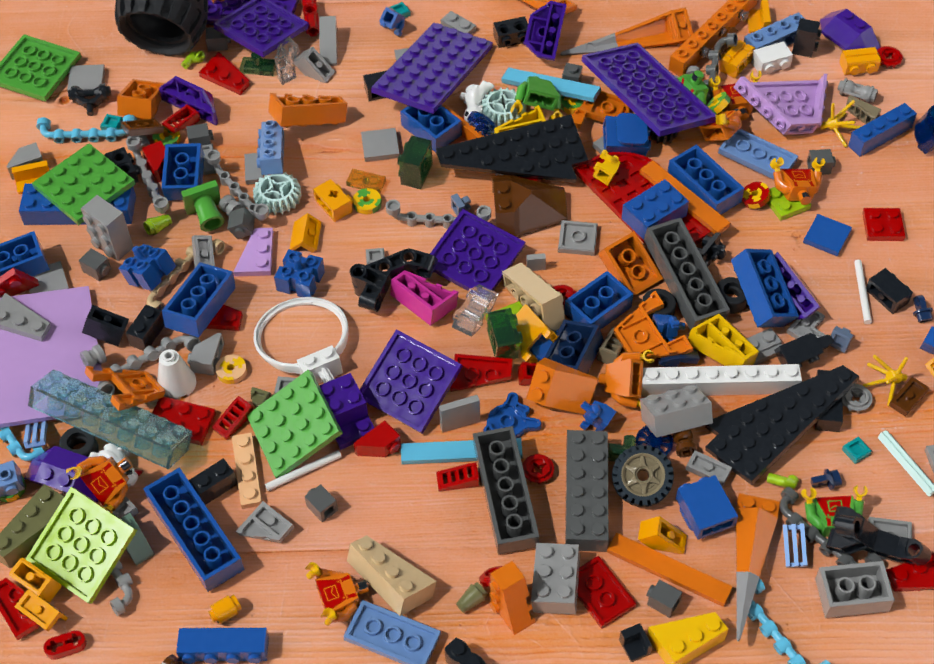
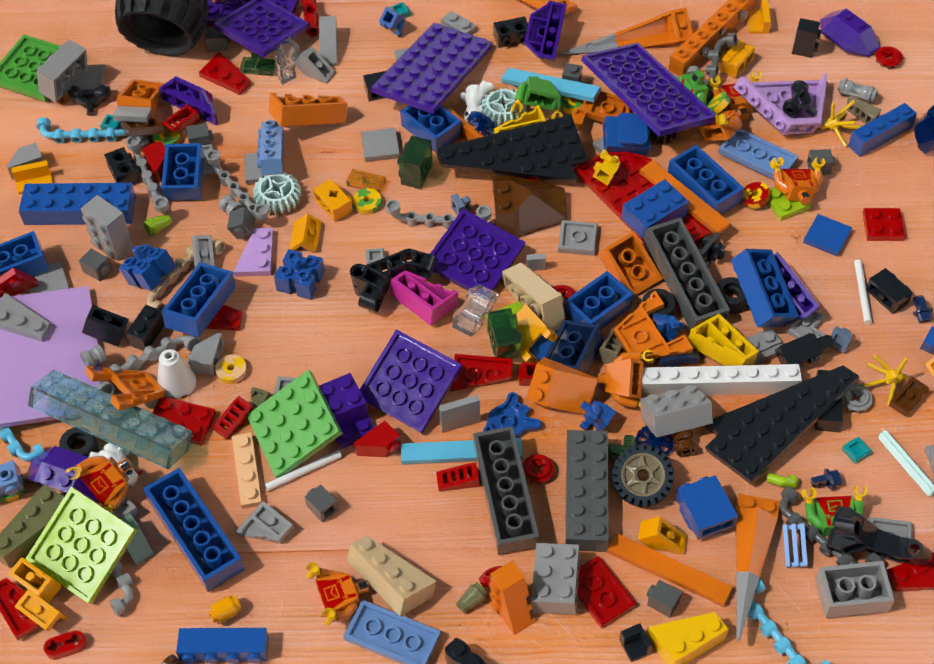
(27, 436): light blue tile -> none
(62, 70): none -> light grey brick
(80, 180): bright green plate -> none
(132, 114): none -> light grey tile
(193, 57): lime arm -> none
(204, 201): bright green plant -> none
(214, 481): black brick -> none
(324, 363): white brick -> none
(706, 466): light grey plate -> none
(772, 58): white brick -> none
(780, 31): medium blue brick -> none
(793, 106): none -> black piece
(859, 61): light orange brick -> none

